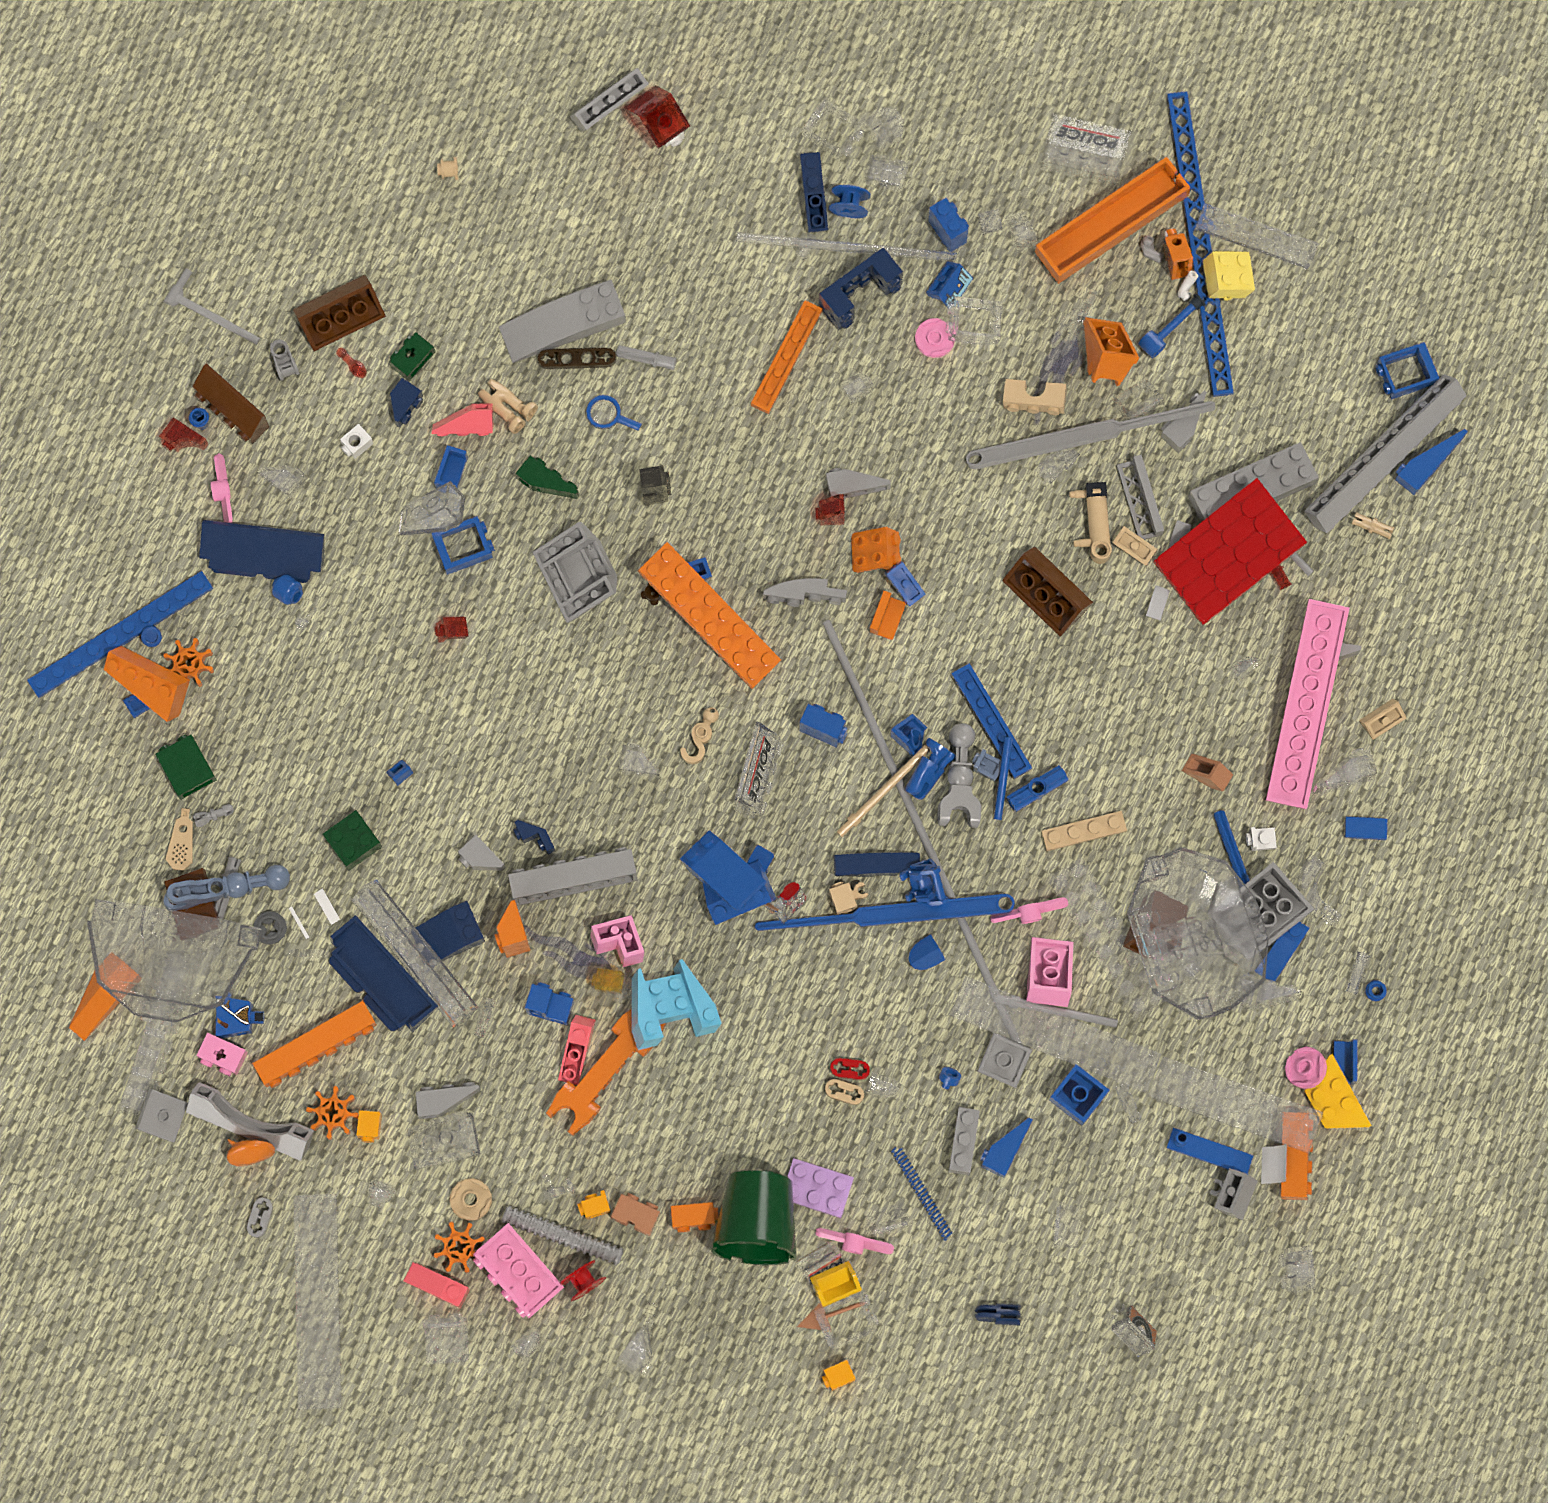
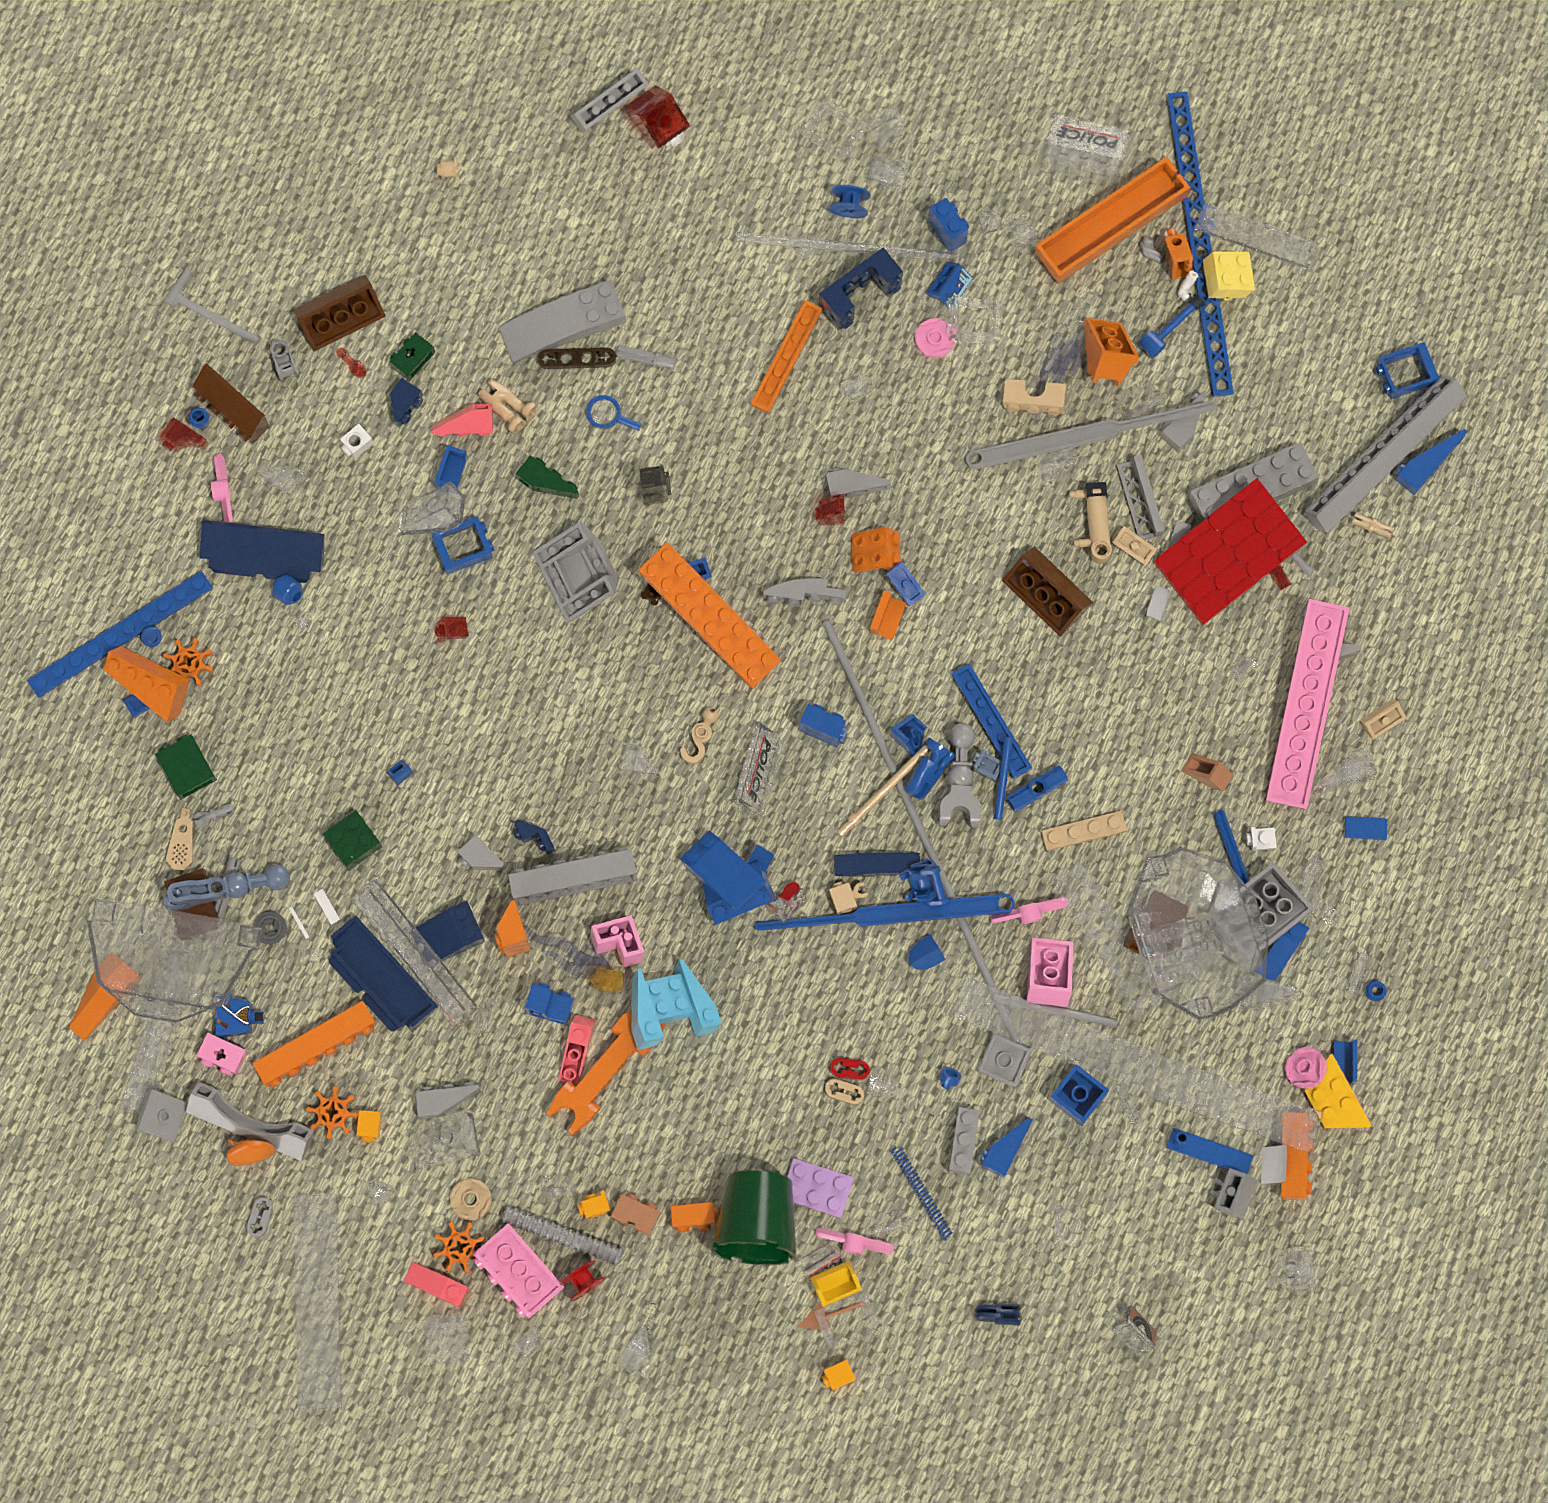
(814, 192): dark blue slope -> none

